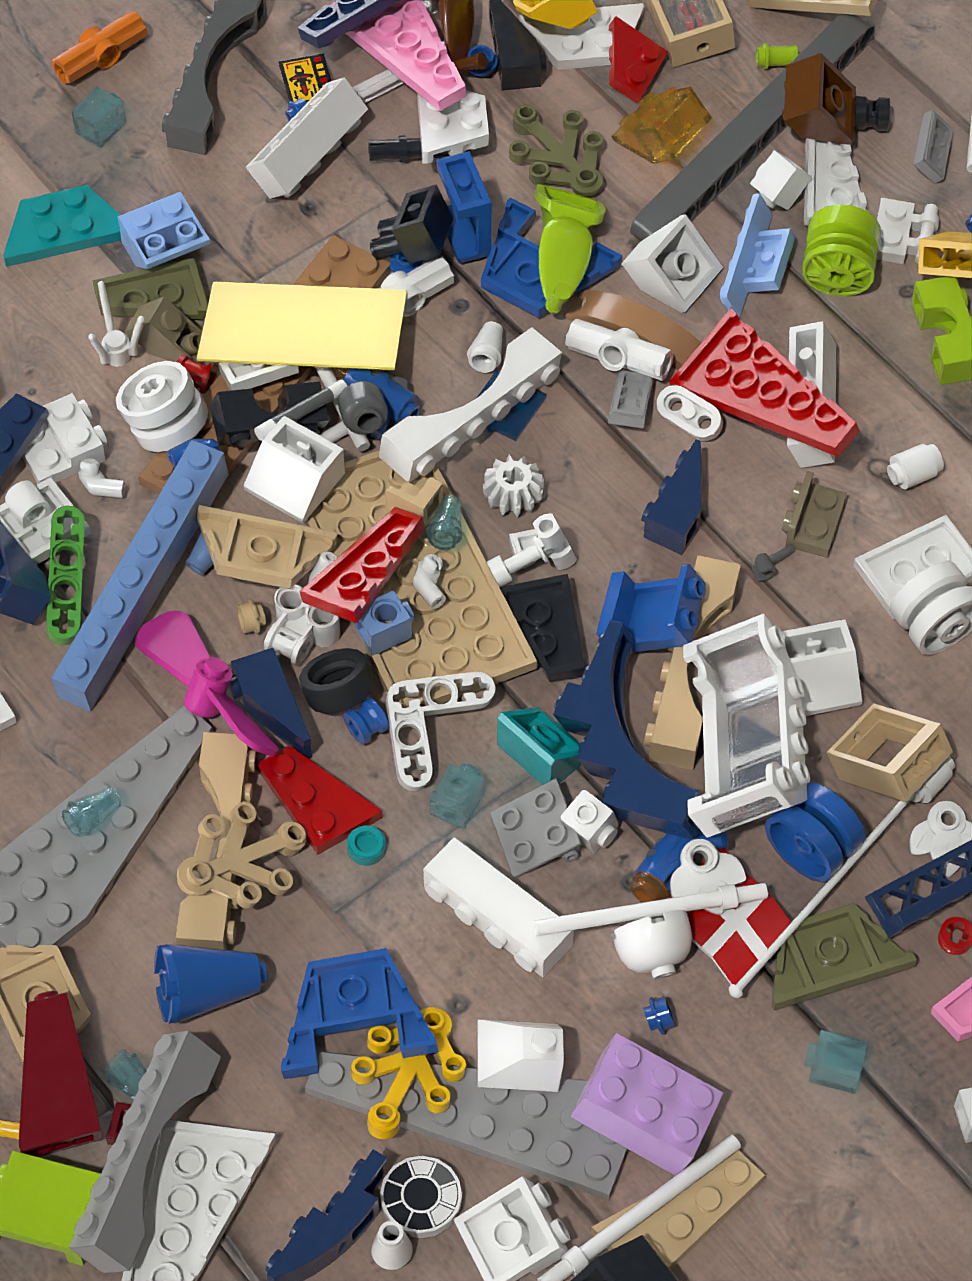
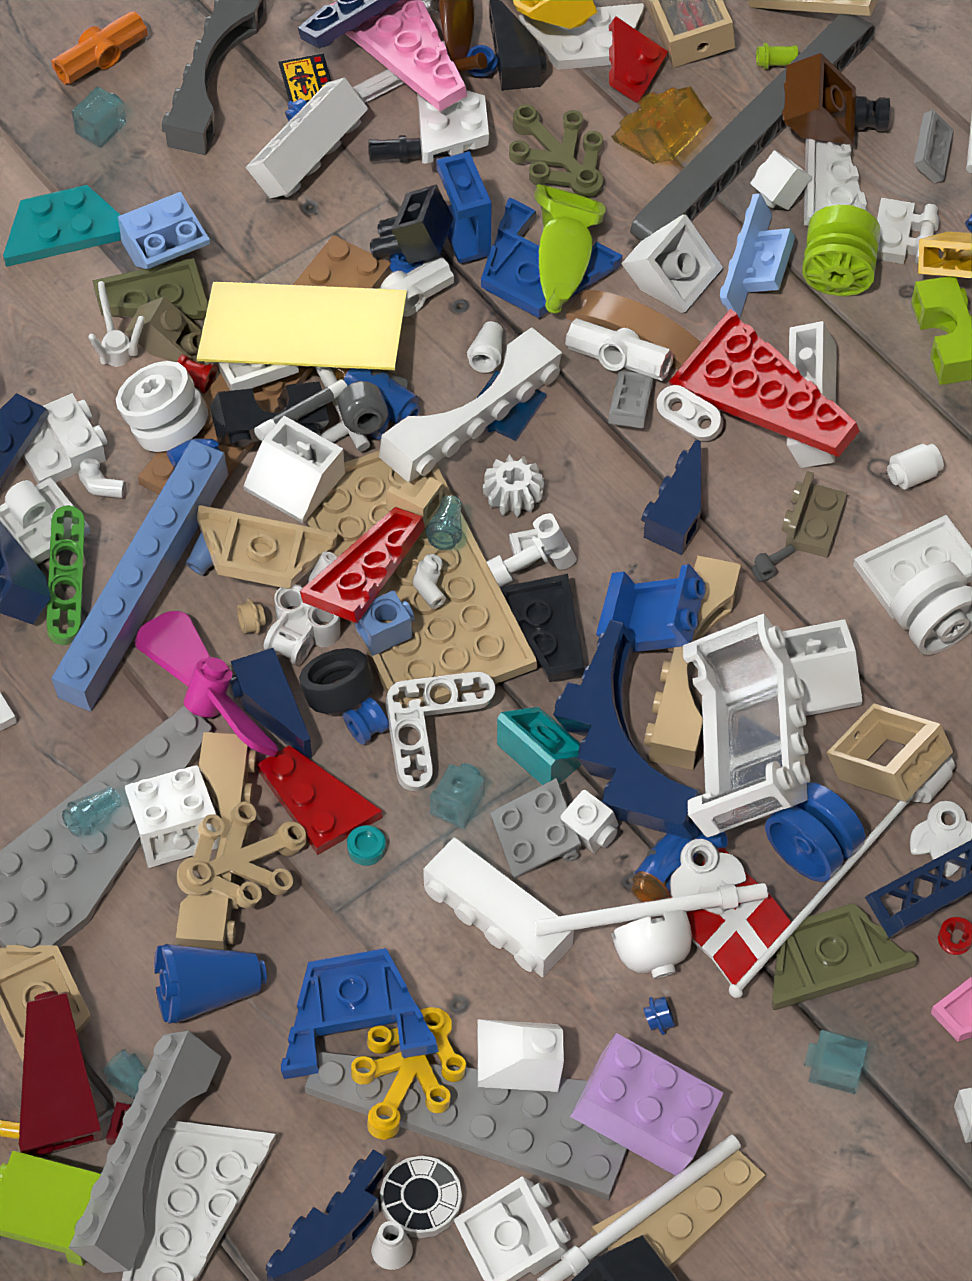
(169, 814): none -> white bracket

